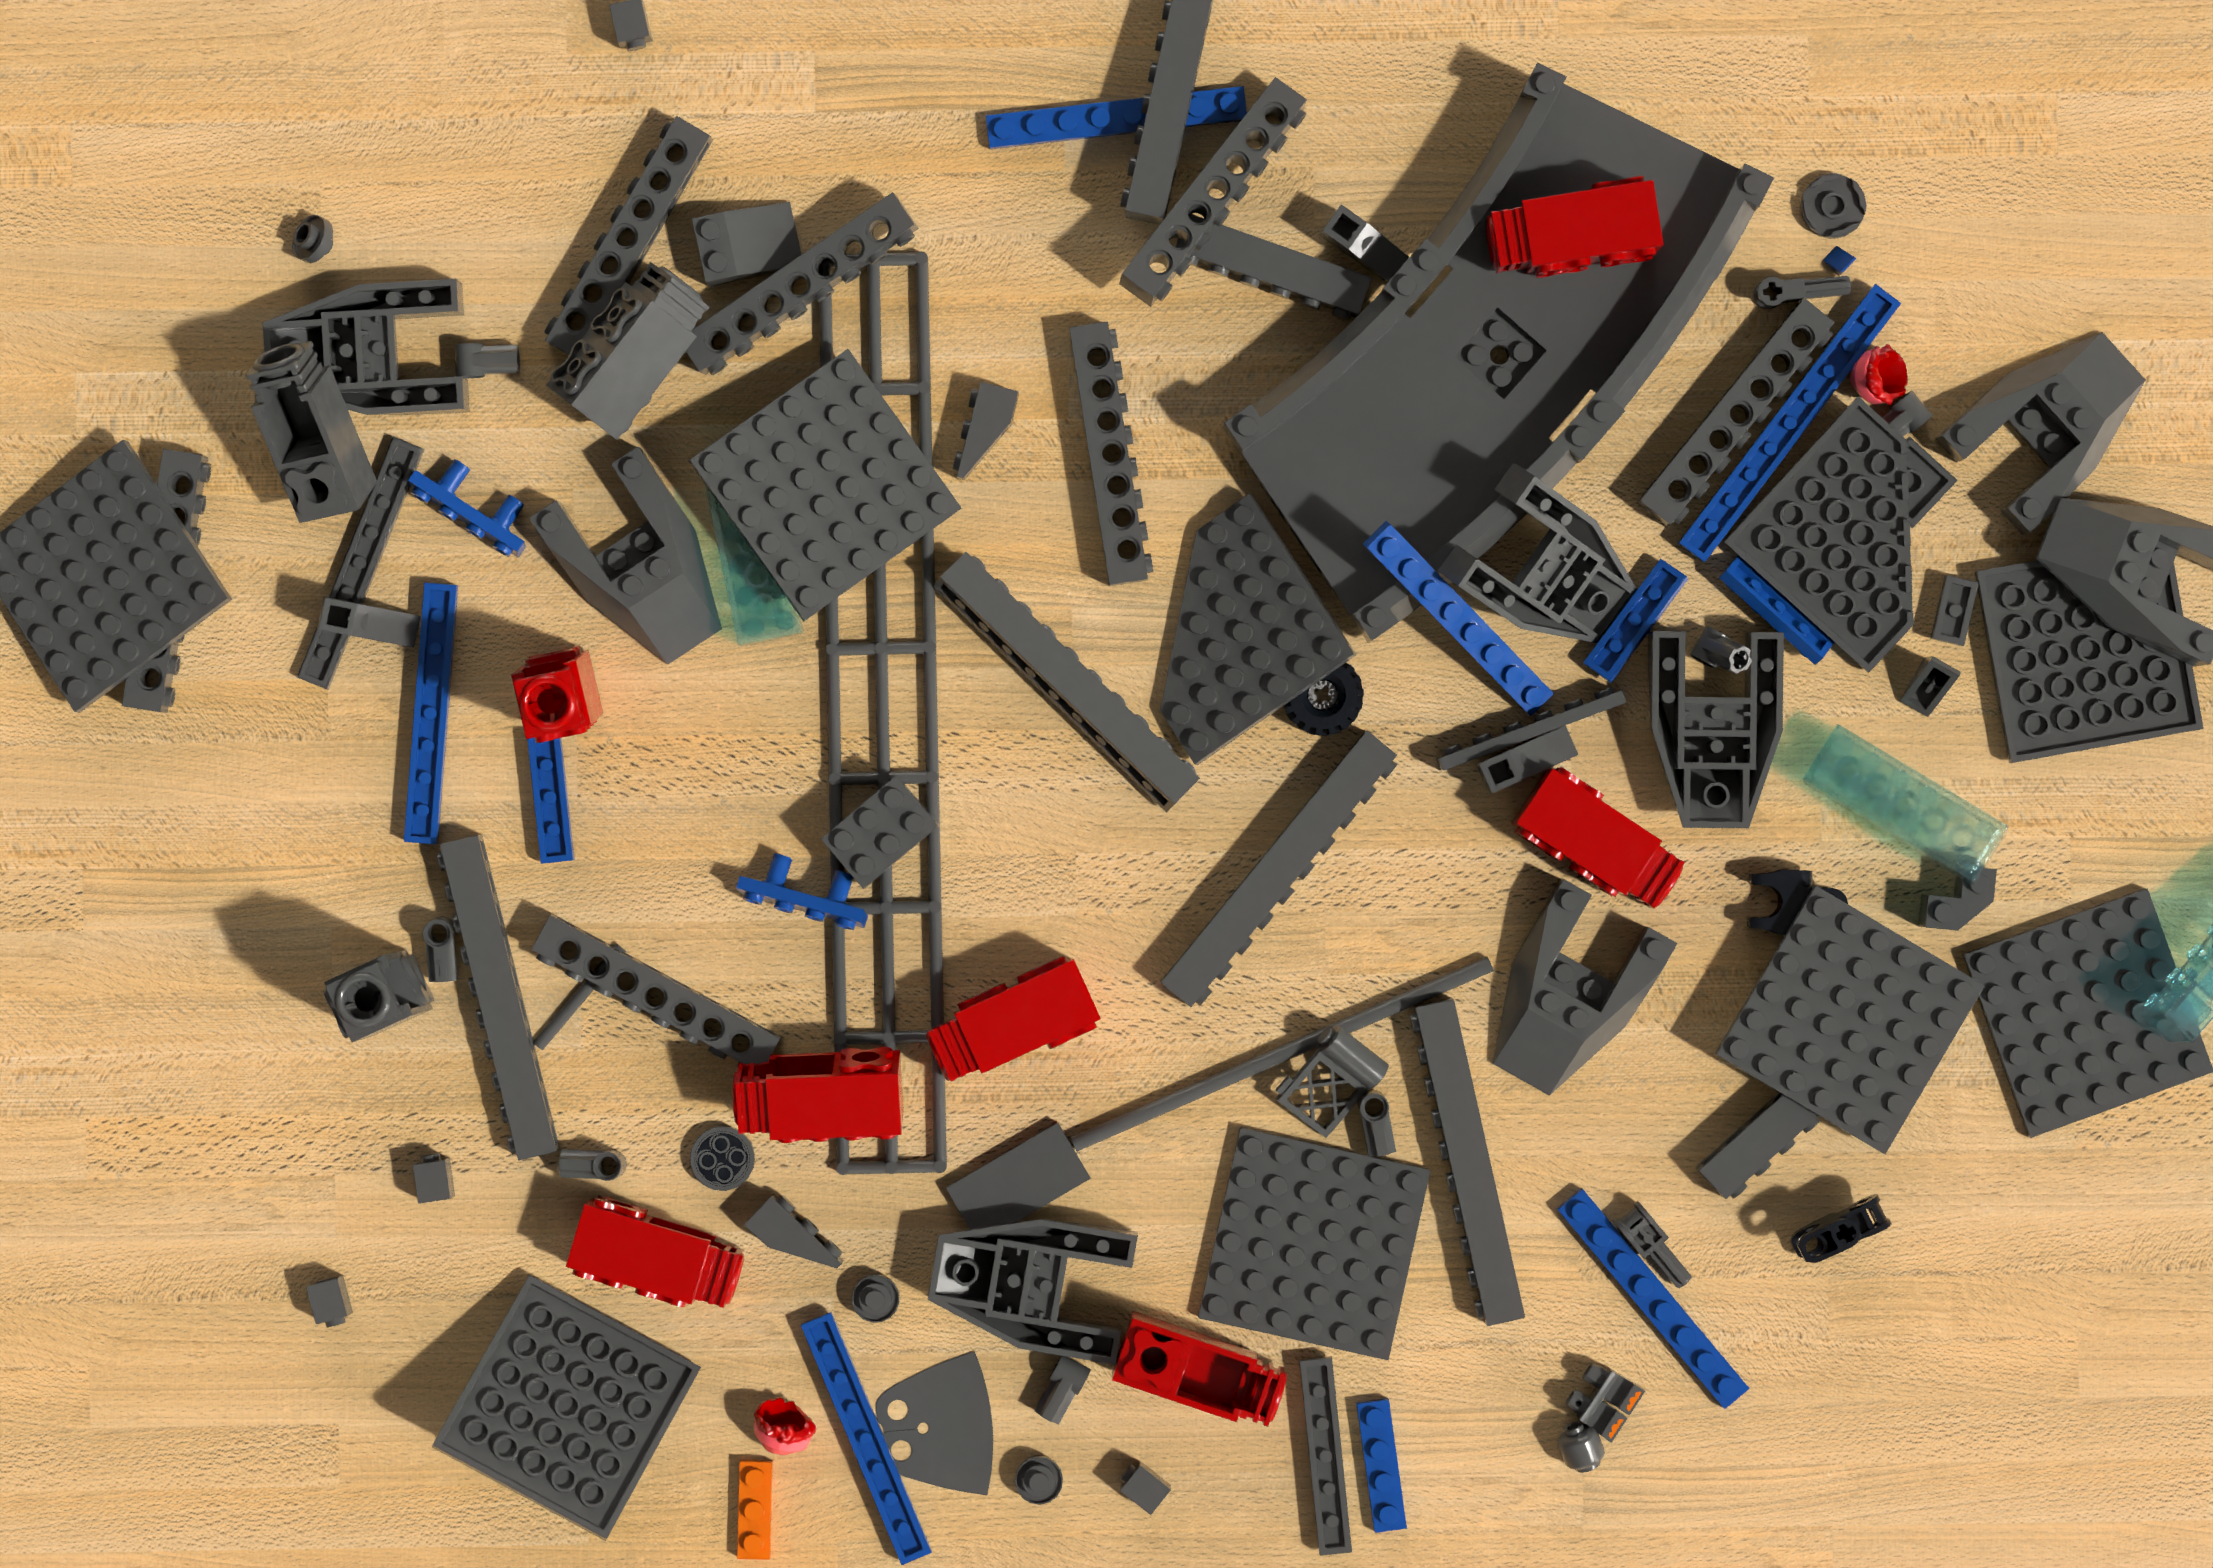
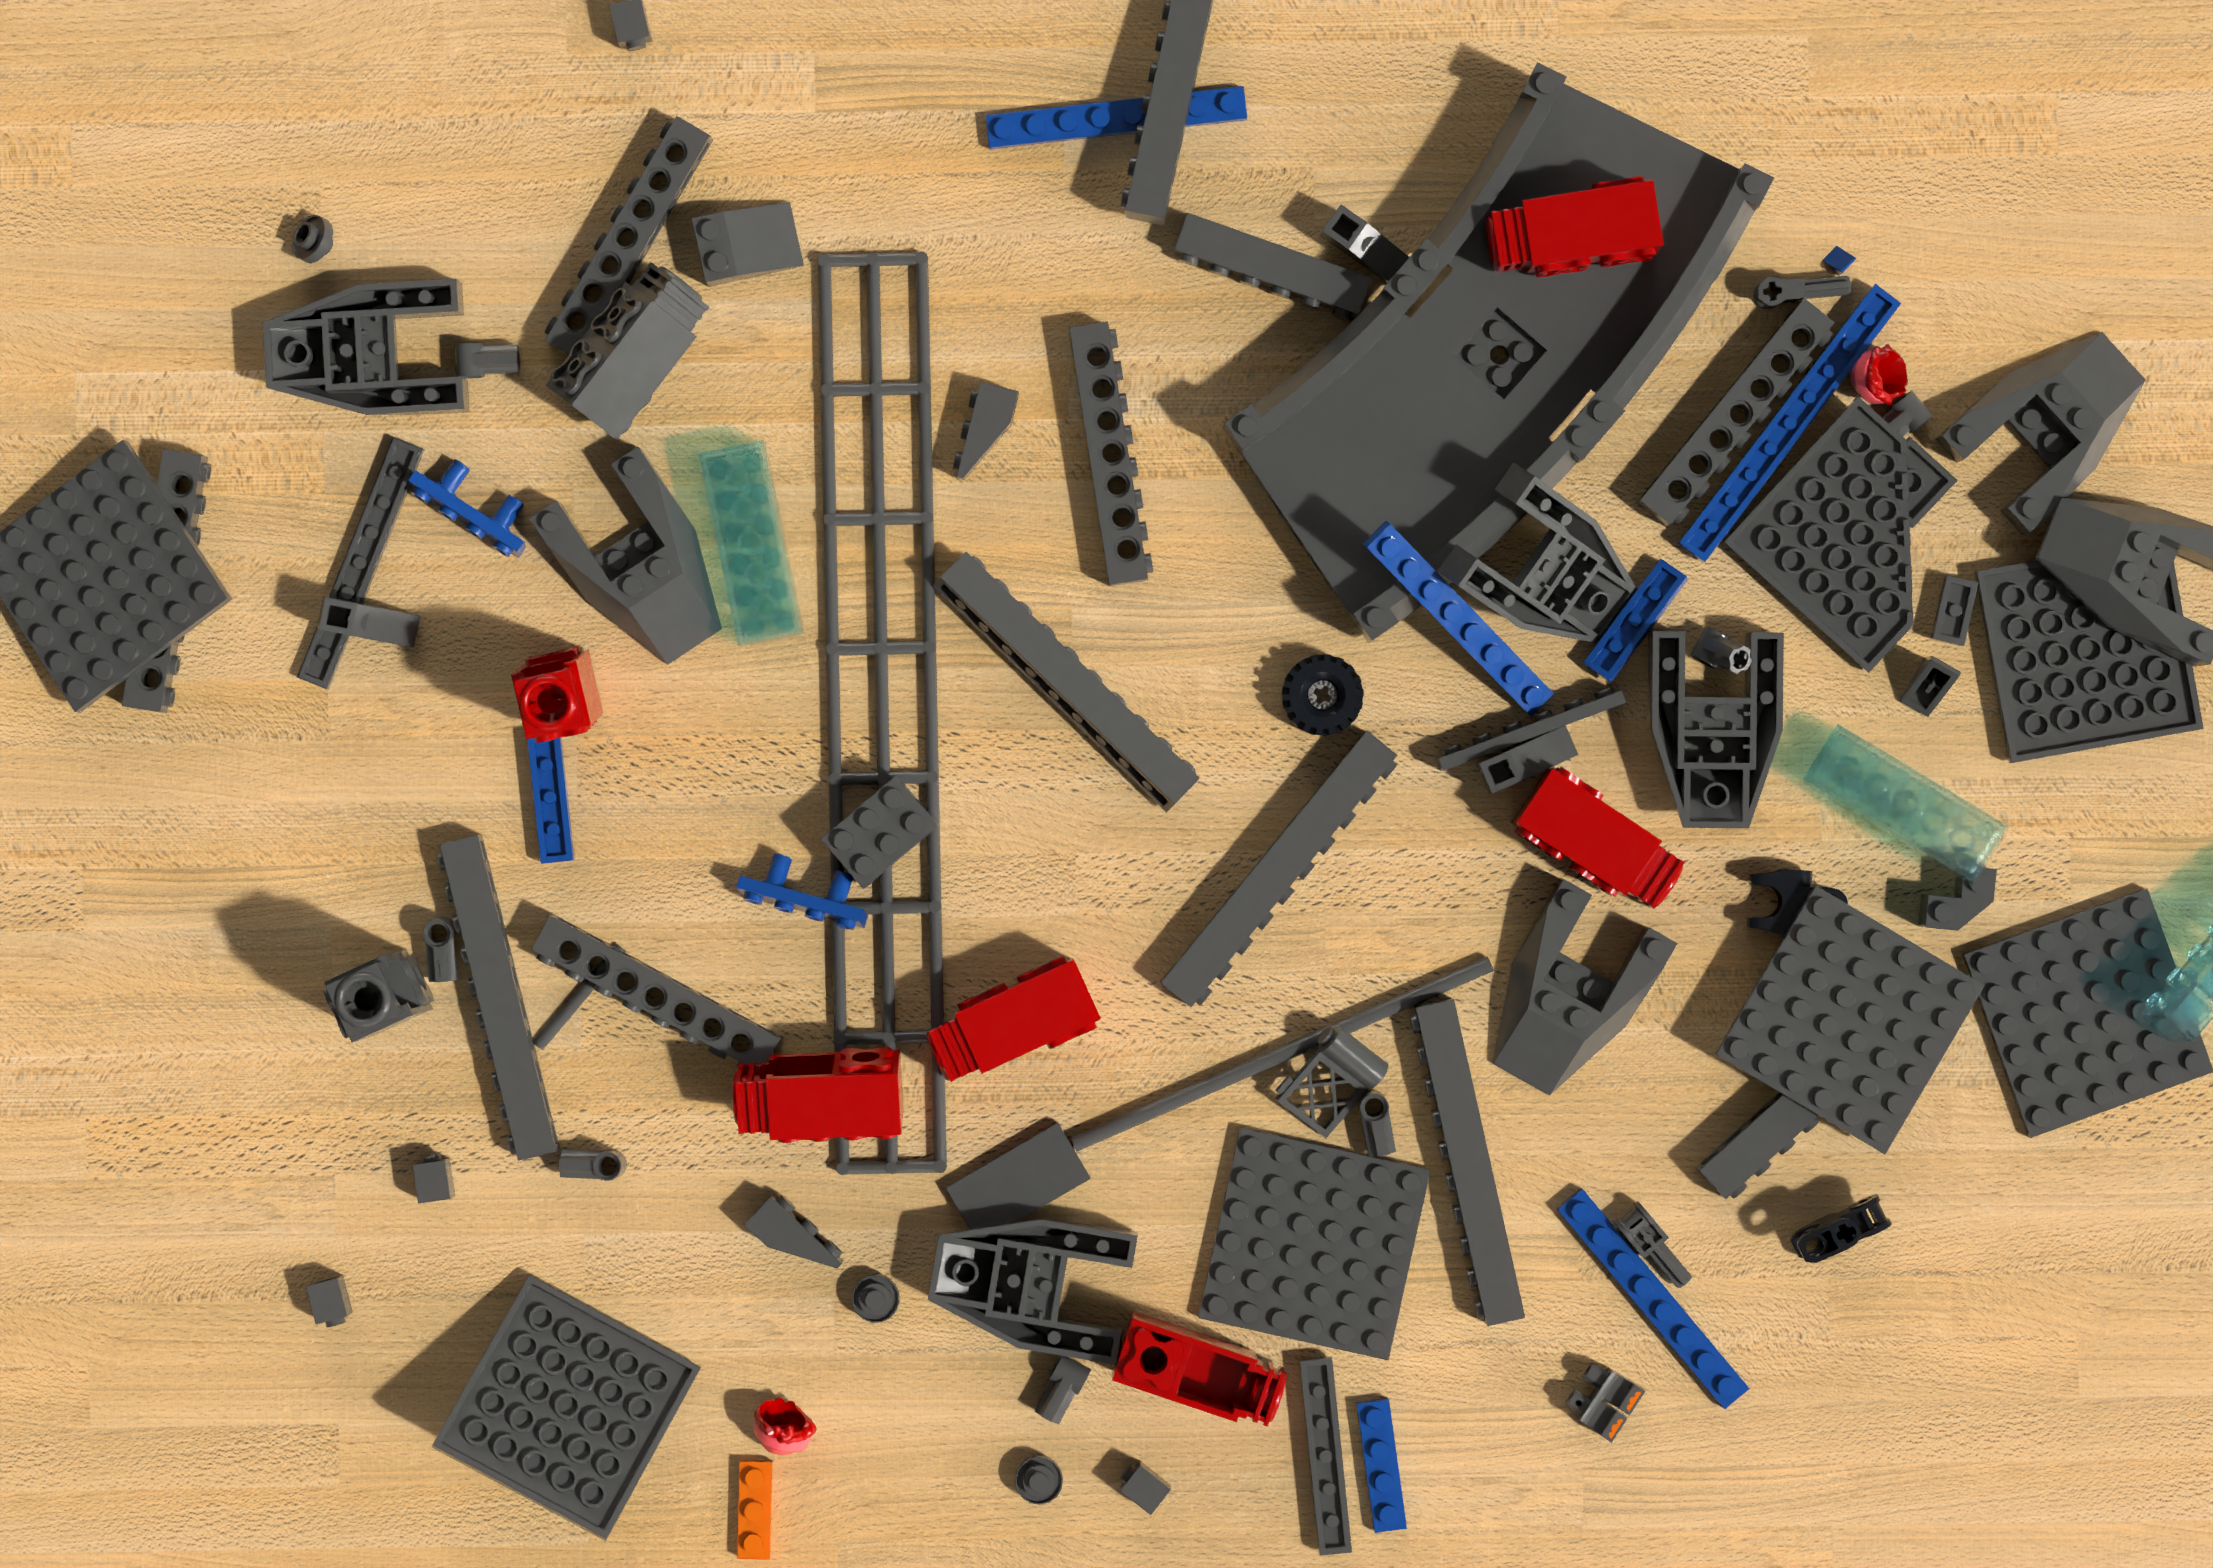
(309, 433): dark grey piece -> none
(431, 713): blue plate -> none
(657, 1257): red piece -> none
(722, 1158): tile -> none
(806, 266): dark grey brick -> none
(825, 484): dark grey plate -> none
(866, 1438): blue plate -> none
(959, 1418): dark grey piece -> none
(1244, 633): dark grey plate -> none
(1277, 101): dark grey brick -> none
(1581, 1447): dark grey head -> none
(1776, 610): blue plate -> none
(1833, 206): dark grey tile -> none

